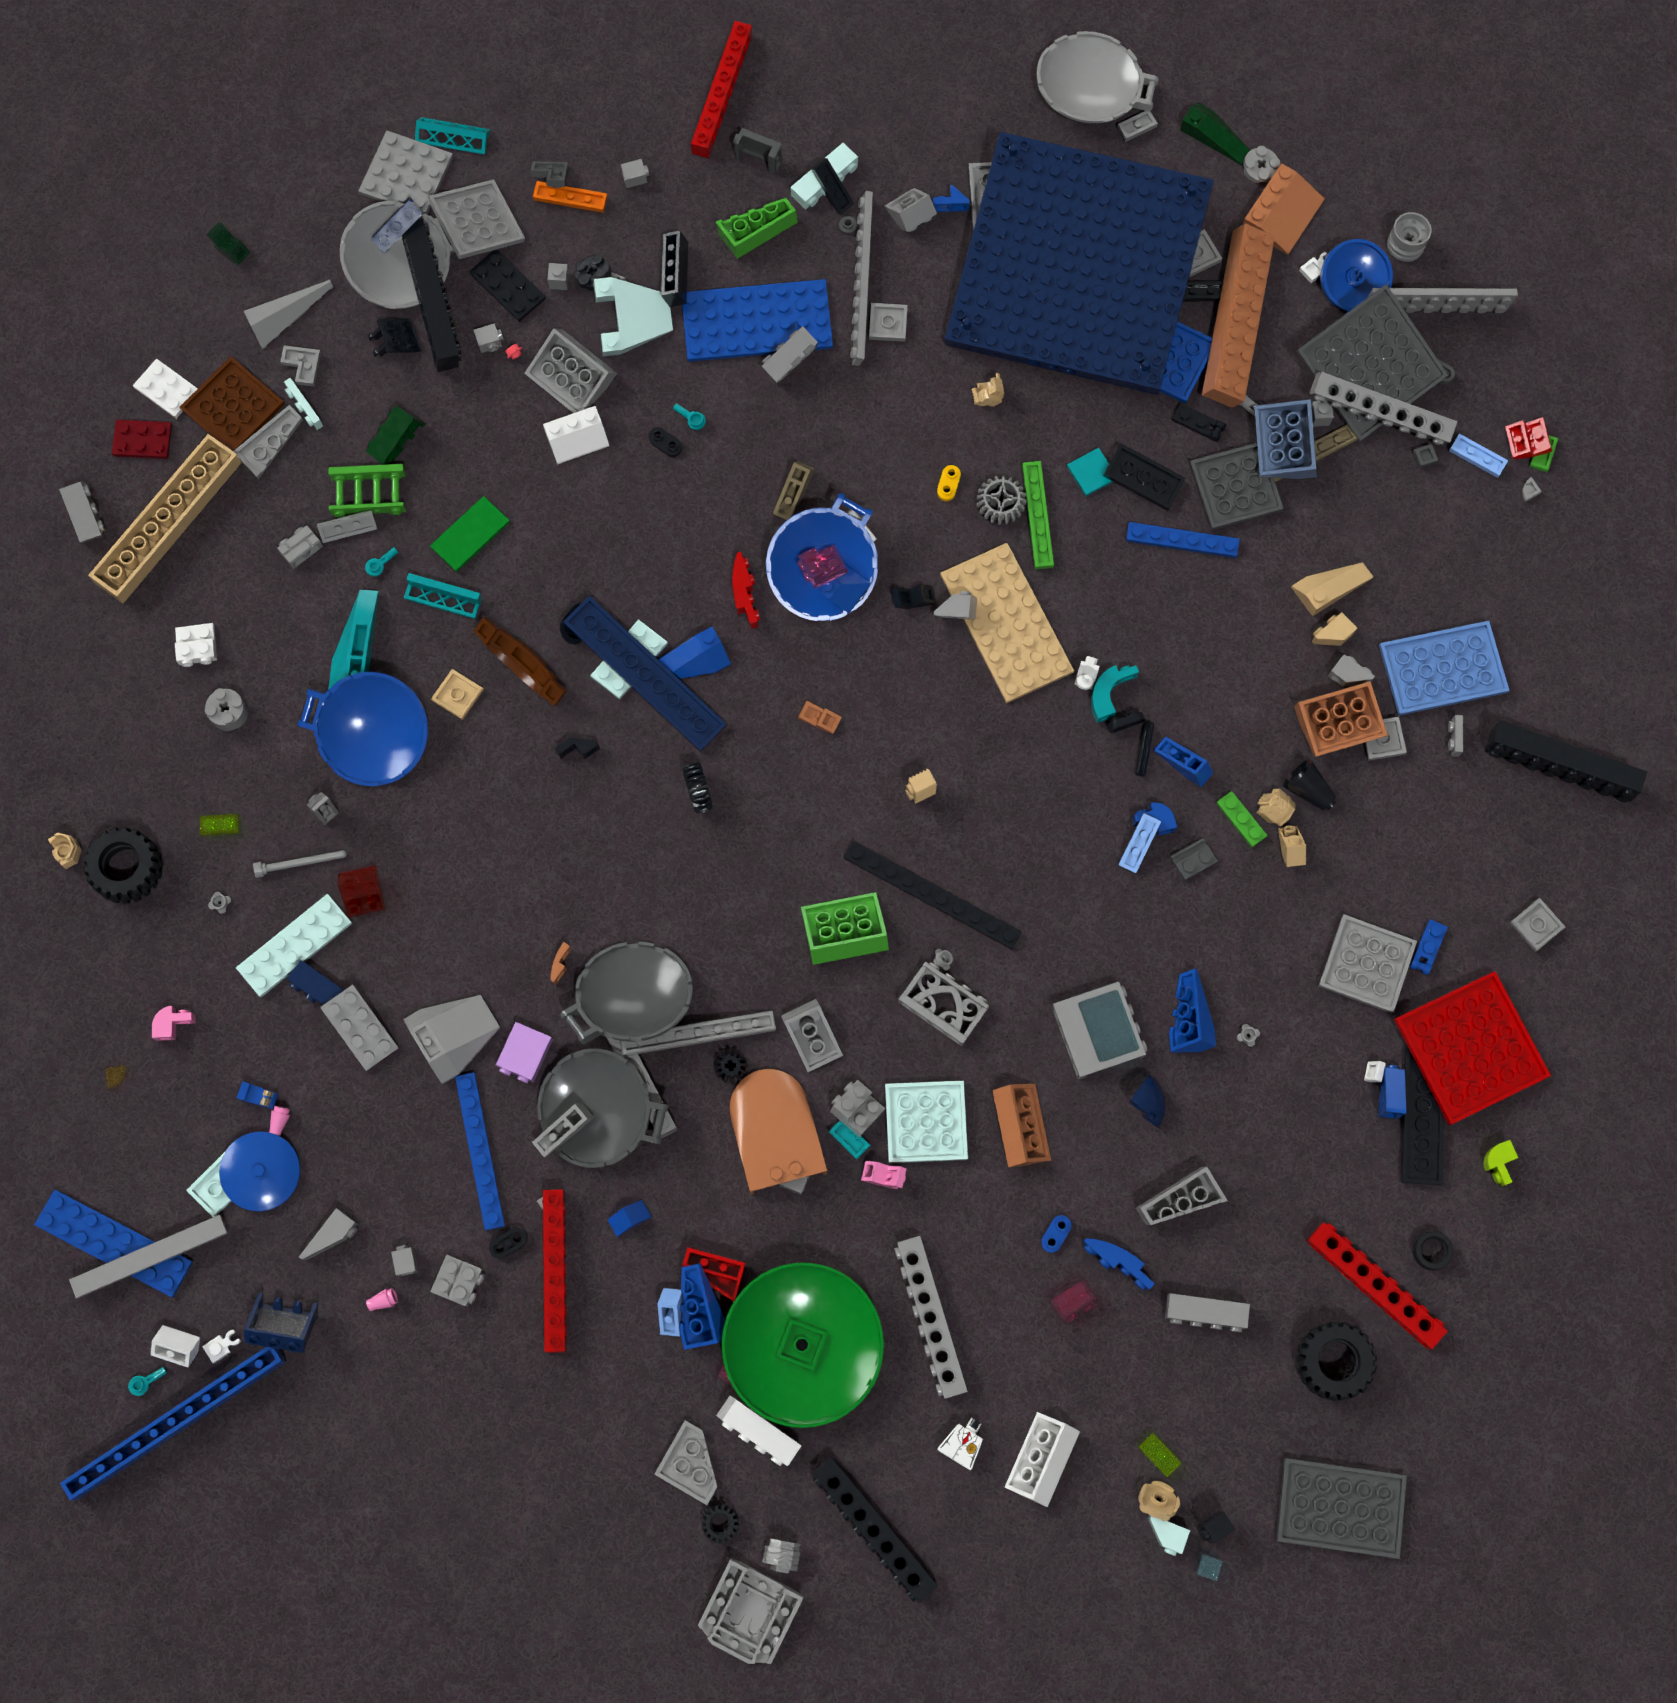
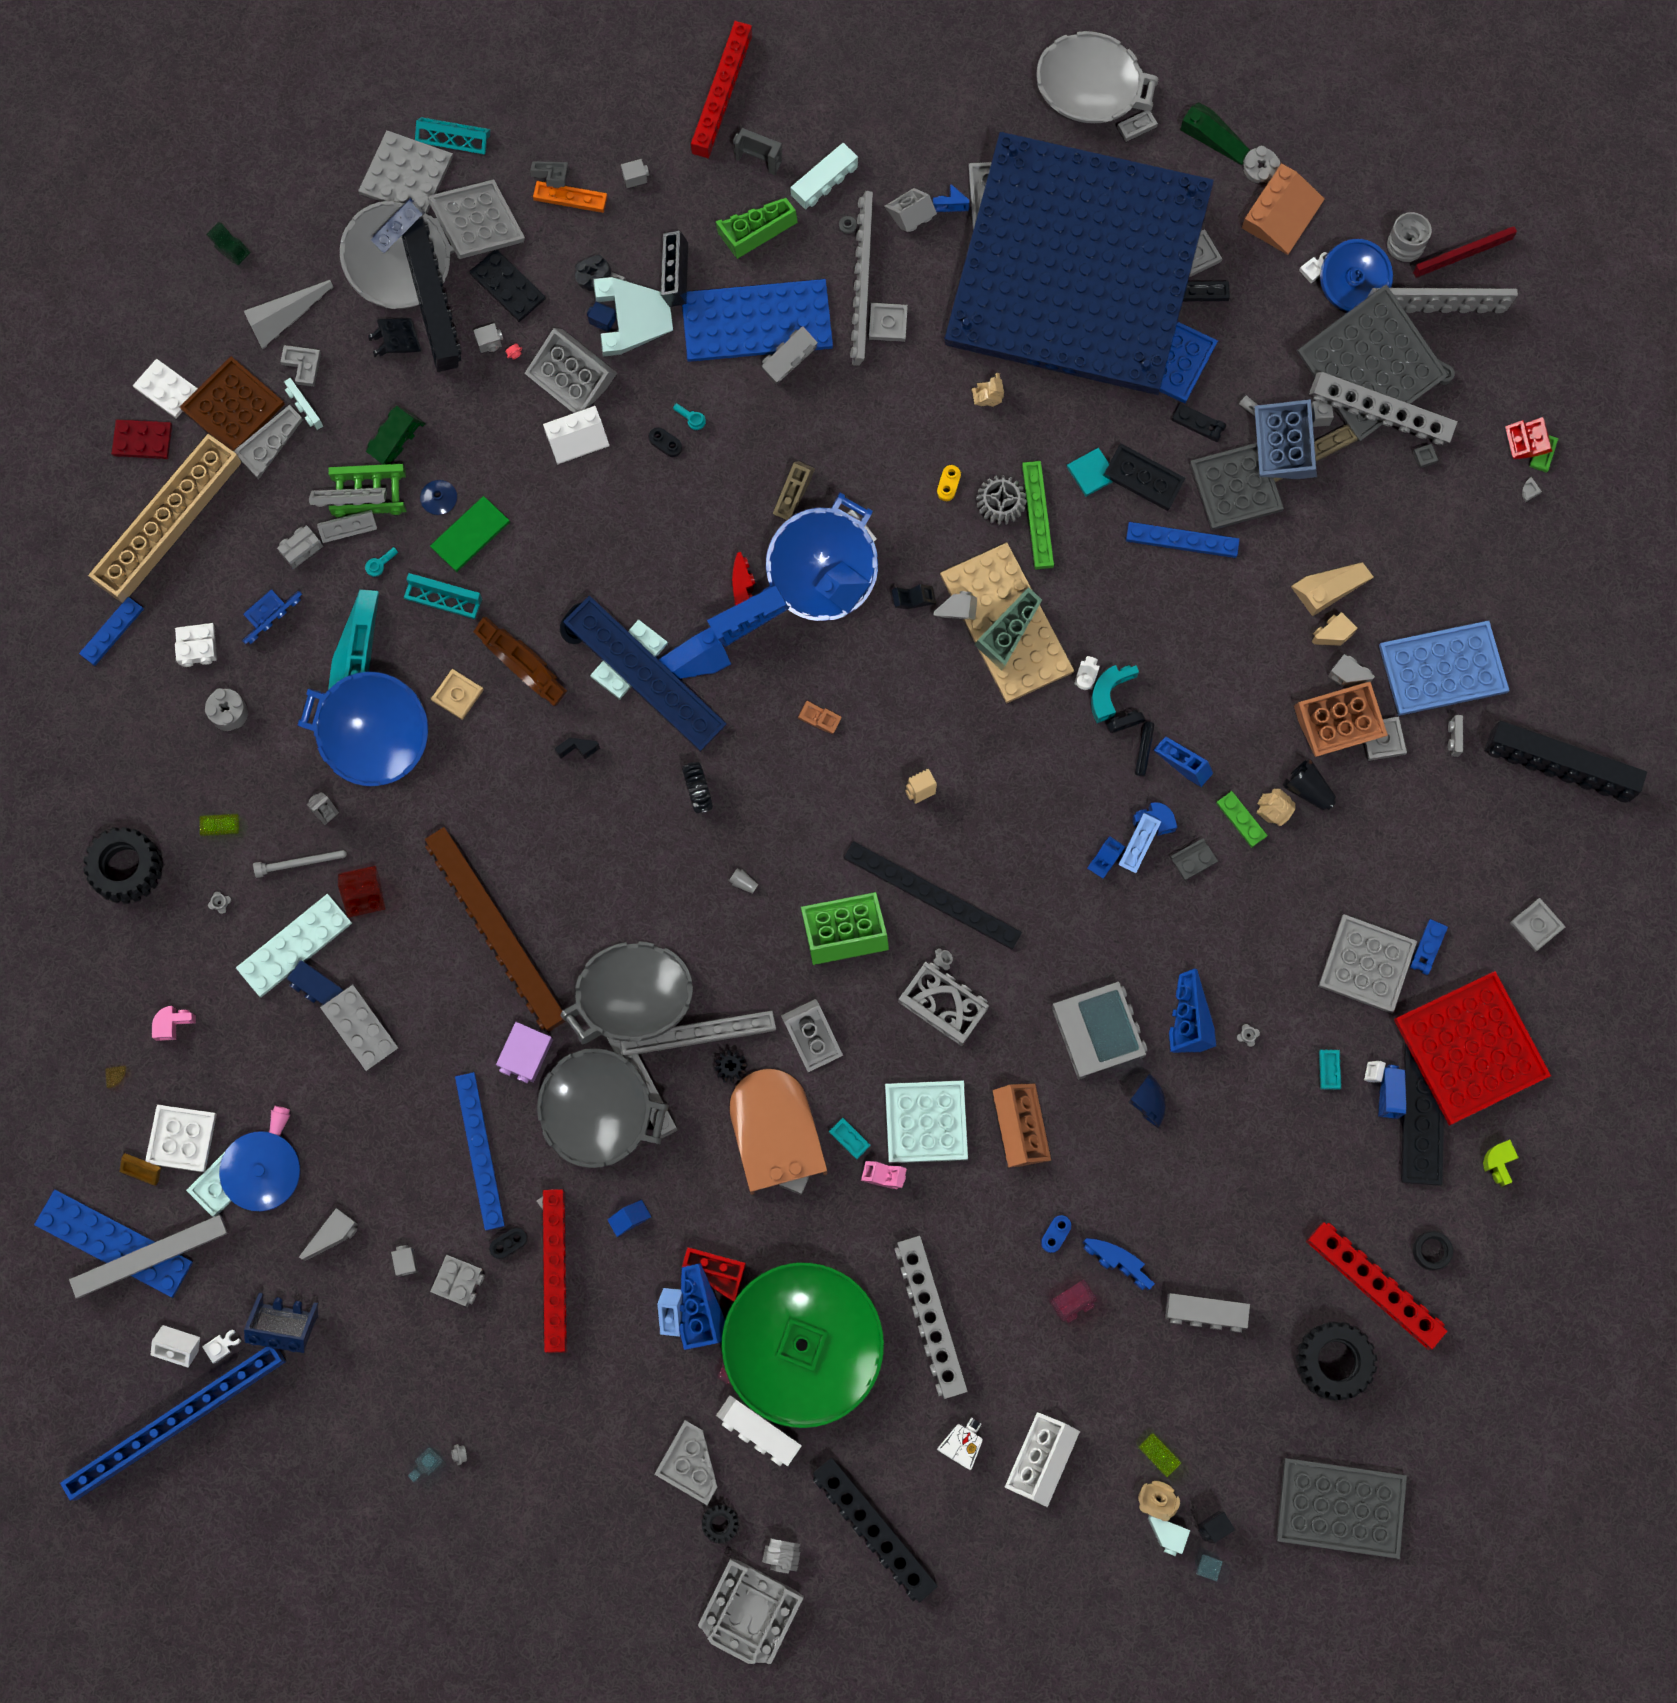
(65, 850): tan hair -> none
(82, 511): light grey wedge -> none
(111, 631): none -> blue plate
(139, 1385): teal plate -> none
(140, 1169): none -> pearl gold tile
(181, 1138): none -> white plate
(257, 1095): blue leg -> none
(265, 611): none -> blue bracket
(346, 496): none -> light grey plate
(384, 1299): bright pink cone -> none
(427, 1463): none -> clear light blue plate
(441, 504): none -> dark blue dish
(452, 1034): light grey wedge -> none
(459, 1454): none -> light grey plate
(495, 928): none -> reddish brown brick
(558, 276): light grey brick -> none
(558, 968): nougat slope -> none
(563, 1129): light grey slope -> none
(601, 316): none -> dark blue brick
(743, 881): none -> light grey cone
(748, 615): none -> blue wedge
(821, 565): clear pink plate -> none
(832, 186): black plate -> none
(856, 1108): light grey plate -> none
(1008, 629): none -> sand green wedge
(1106, 857): none -> blue slope
(1185, 1196): light grey wedge -> none
(1238, 315): nougat brick -> none
(1292, 846): tan slope -> none
(1330, 1069): none -> teal plate
(1464, 251): none -> dark red tile
(1478, 455): light blue plate -> none

